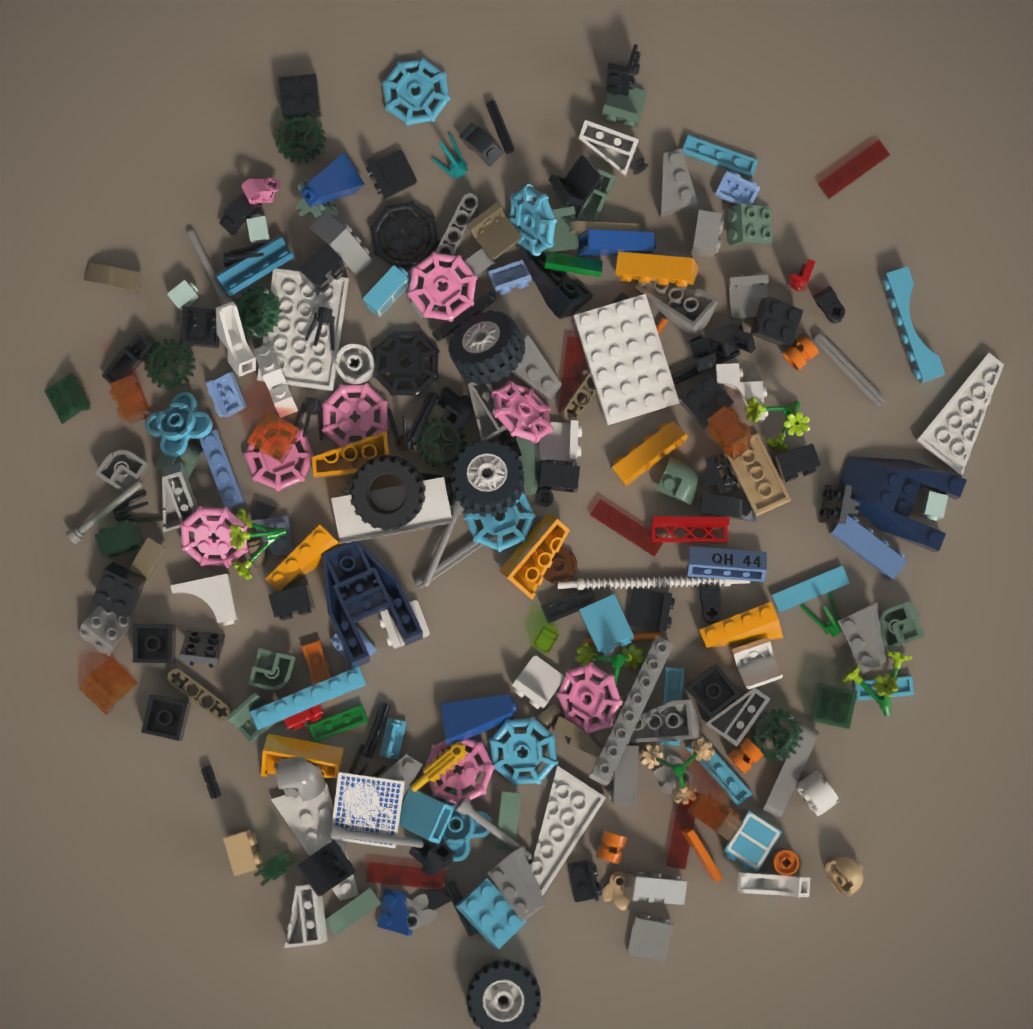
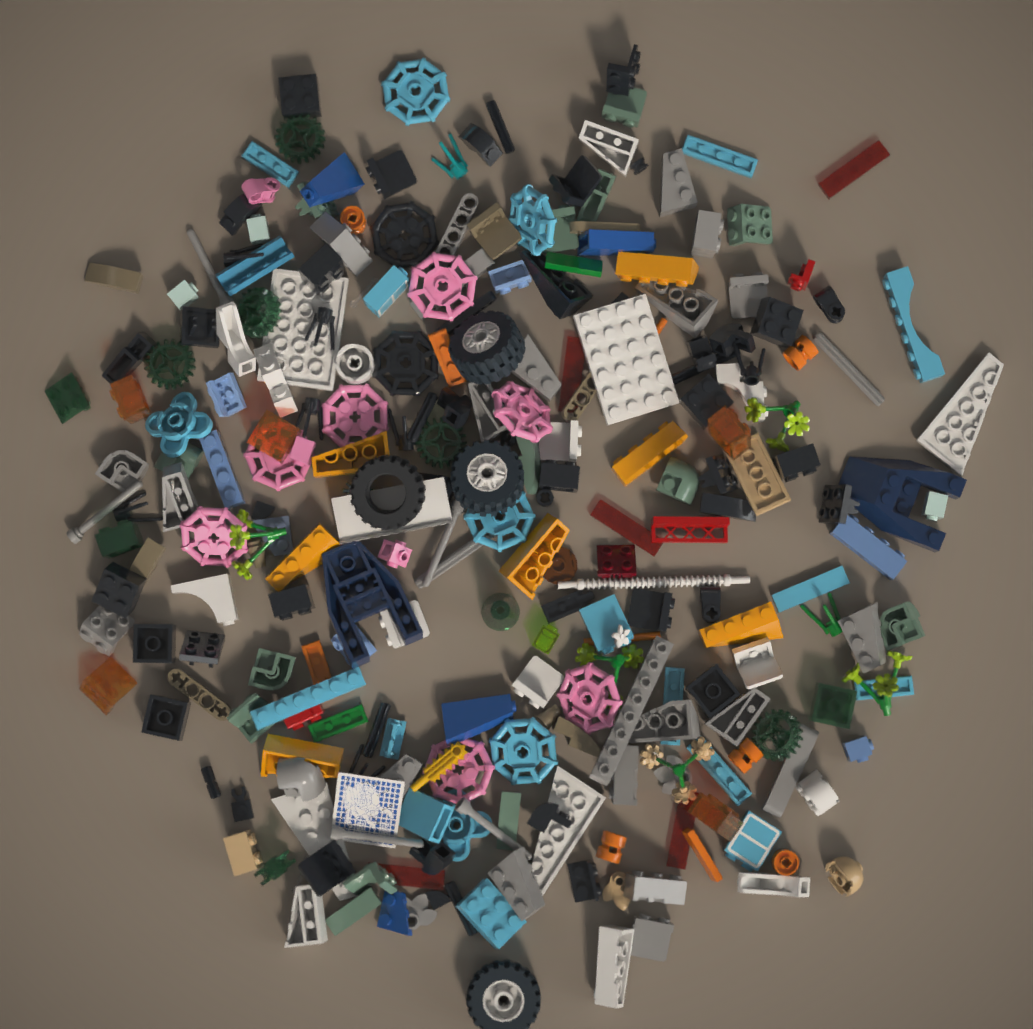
(242, 808): none -> black plate
(270, 164): none -> medium azure tile
(302, 451): none -> bright pink brick
(353, 303): none -> clear hinge
(354, 218): none -> orange wheel
(370, 875): none -> sand green bracket
(395, 553): none -> bright pink brick
(440, 344): none -> orange tile
(502, 621): none -> cone
(545, 813): none -> black brick
(613, 965): none -> white wedge
(616, 561): none -> dark red hinge
(620, 637): none -> white plant
(727, 564): medium blue brick -> none
(736, 189): light blue bracket -> none
(751, 373): none -> black plant
(858, 749): none -> medium blue brick

